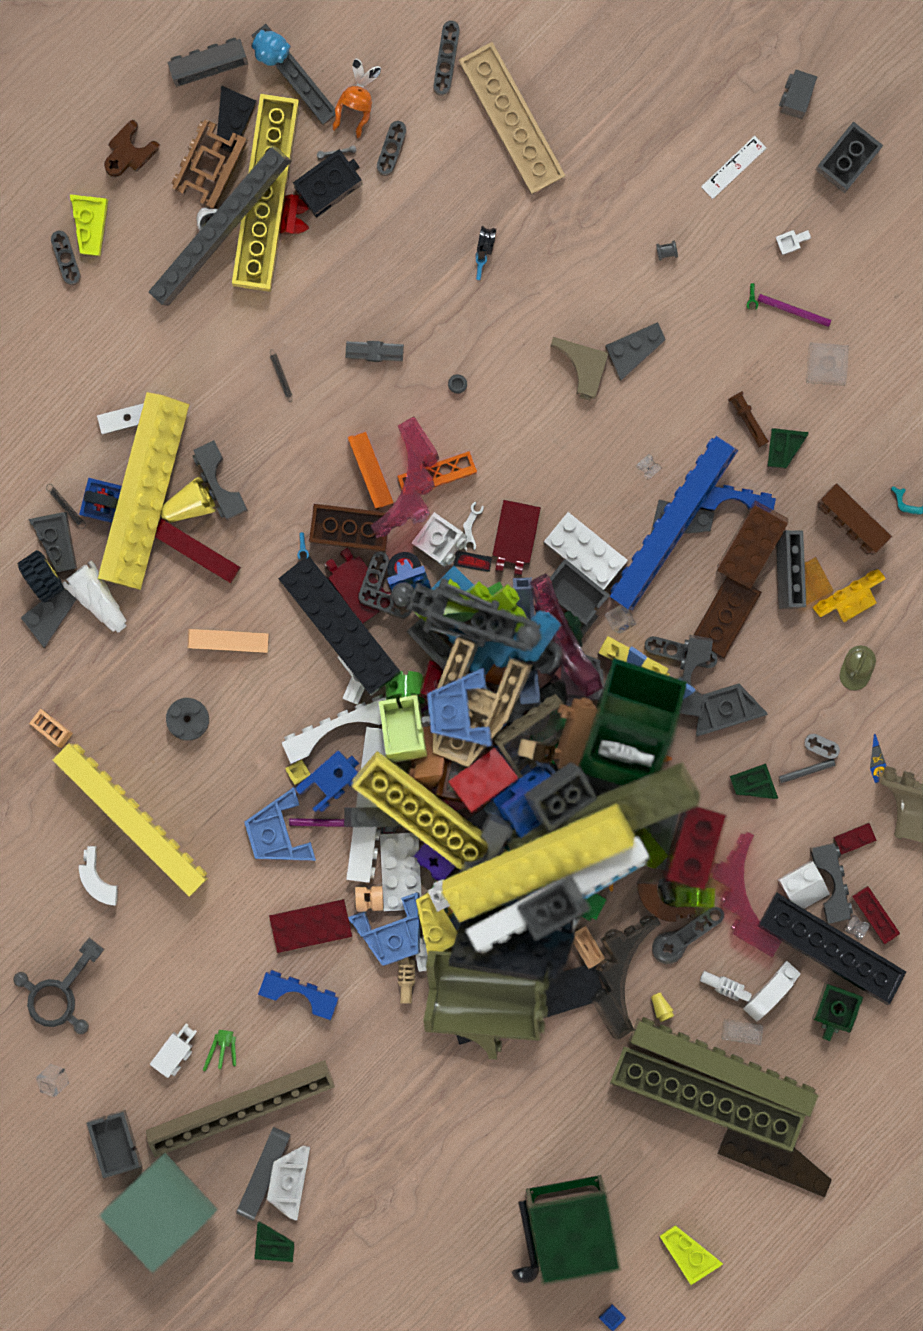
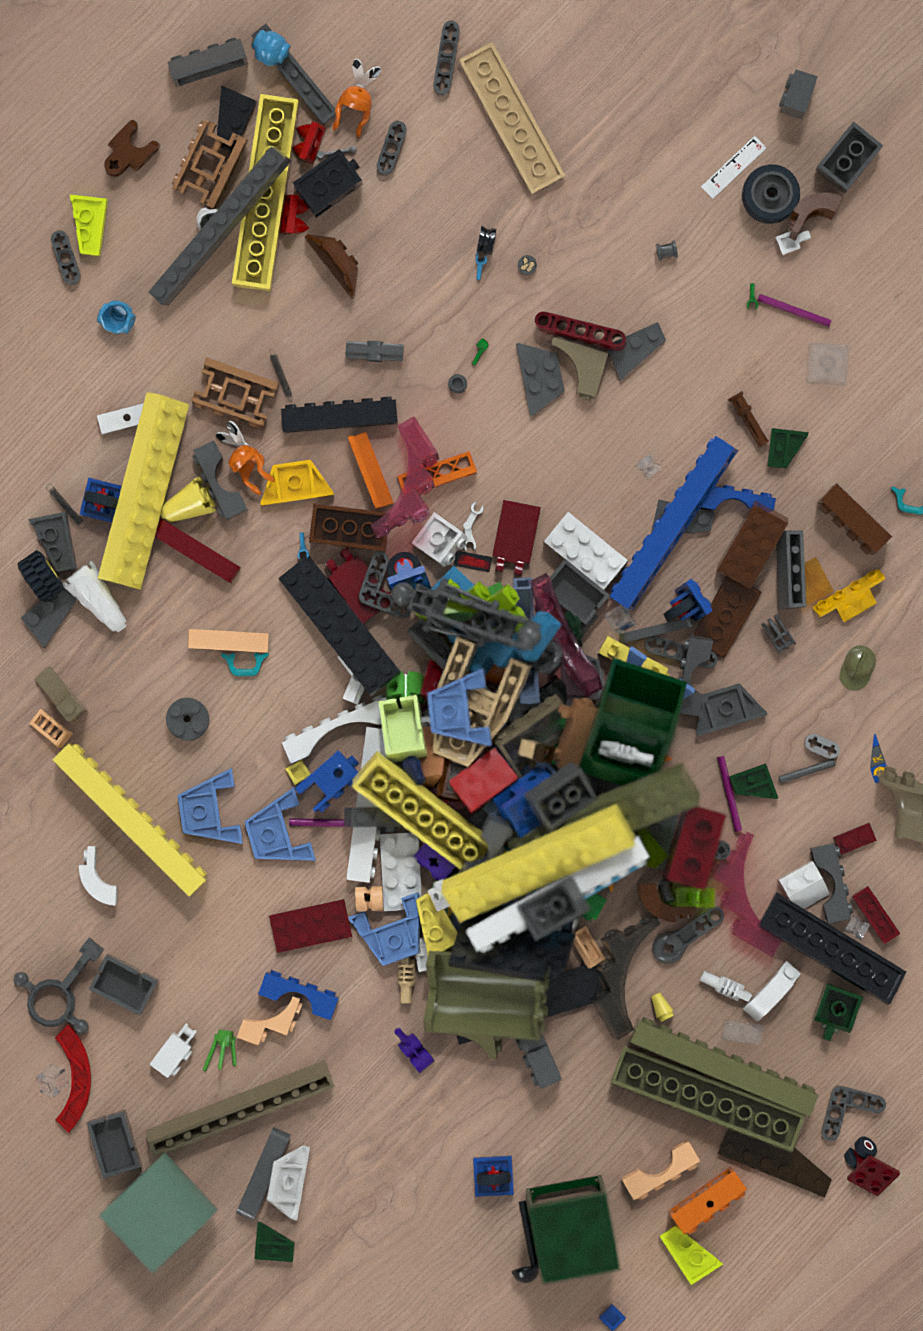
(61, 695): none -> dark tan arch
(80, 1076): none -> red tile
(116, 317): none -> dark azure hair
(124, 984): none -> dark grey piece
(201, 812): none -> medium blue wing
(240, 378): none -> medium nougat fence
(243, 457): none -> orange hair
(244, 672): none -> teal helmet
(254, 1030): none -> light nougat arch
(295, 482): none -> yellow wing
(313, 136): none -> red tile
(336, 260): none -> reddish brown wedge
(339, 415): none -> black brick
(414, 770): none -> clear blue cone
(414, 1050): none -> dark purple beam
(482, 345): none -> green hand
(493, 1176): none -> blue plate
(527, 265): none -> tile
(540, 376): none -> dark grey wing
(540, 1060): none -> dark grey piece
(587, 337): none -> dark red beam
(640, 1183): none -> light nougat arch
(656, 630): none -> dark grey beam
(688, 603): none -> blue plate
(695, 1207): none -> orange brick
(724, 848): none -> dark grey wheel
(729, 793): none -> magenta bar
(775, 180): none -> wheel
(785, 645): none -> dark grey arm
(814, 205): none -> reddish brown arch
(847, 1100): none -> dark grey beam
(868, 1171): none -> dark red plate

